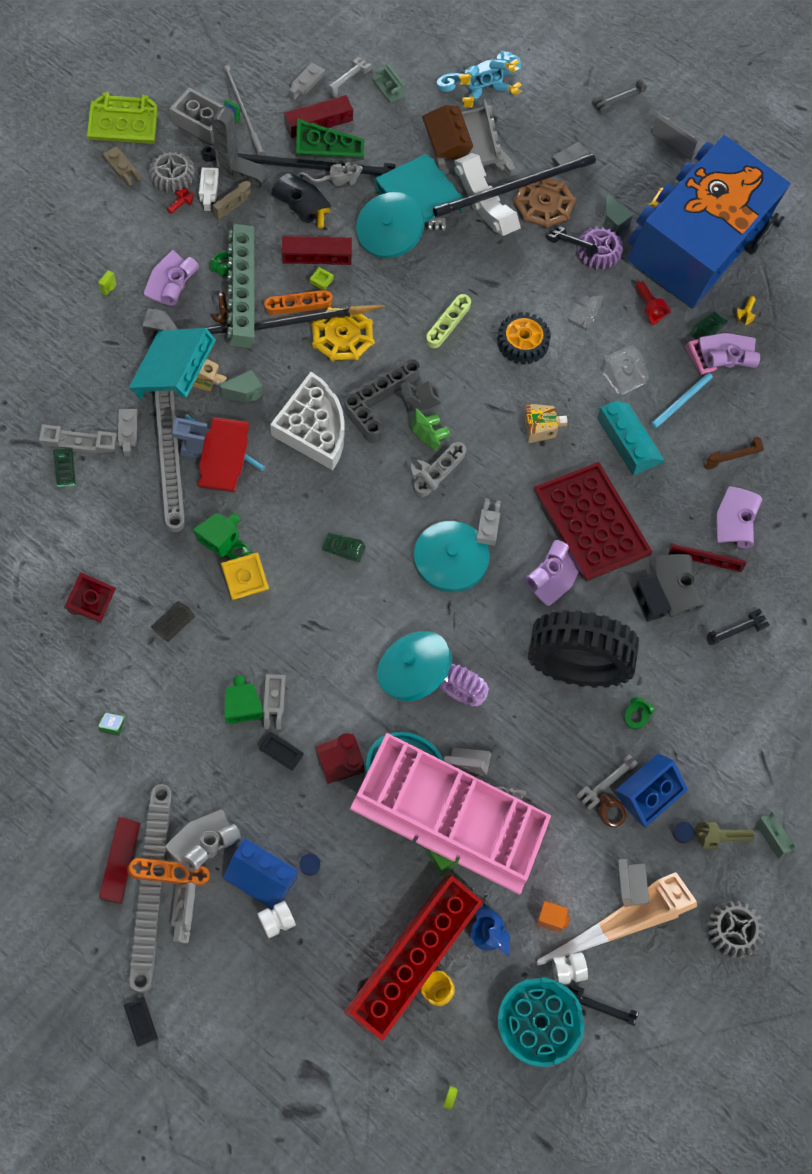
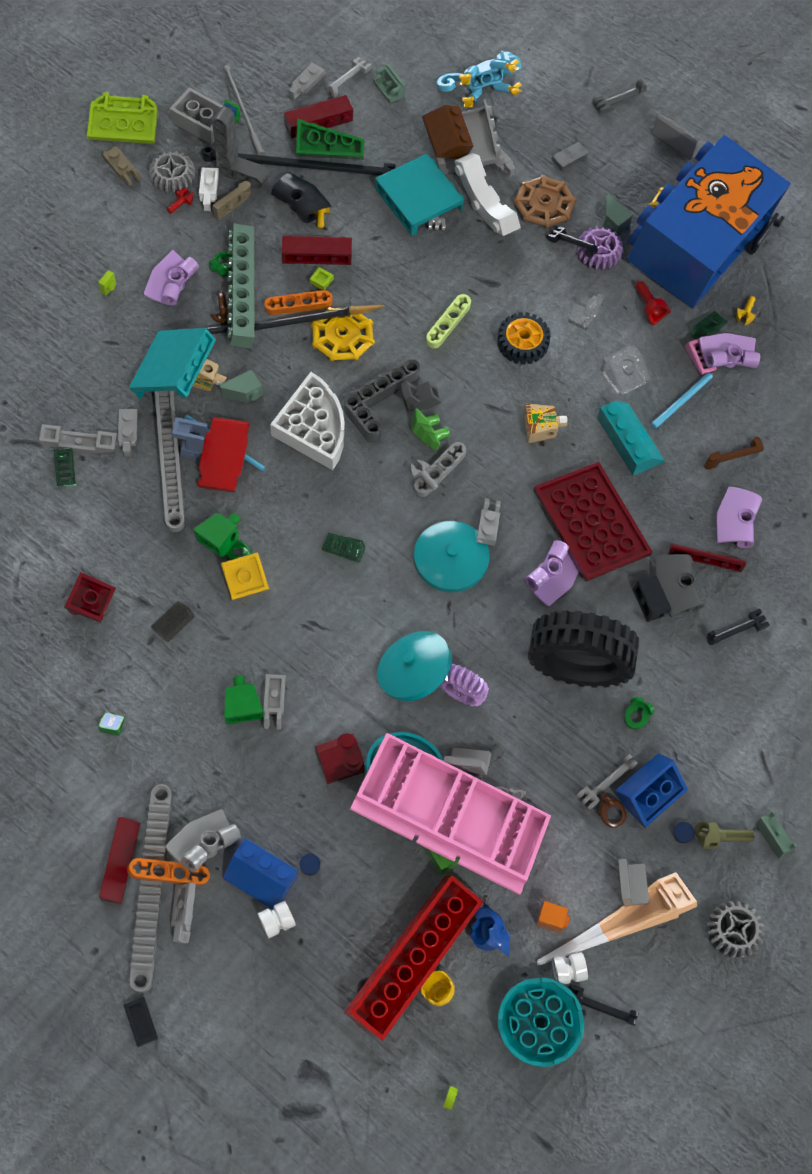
(156, 321): flat silver slope -> none
(281, 751): black tile -> none
(340, 174): light grey animal -> none
(390, 225): teal dish -> none
(449, 207): black piece -> none

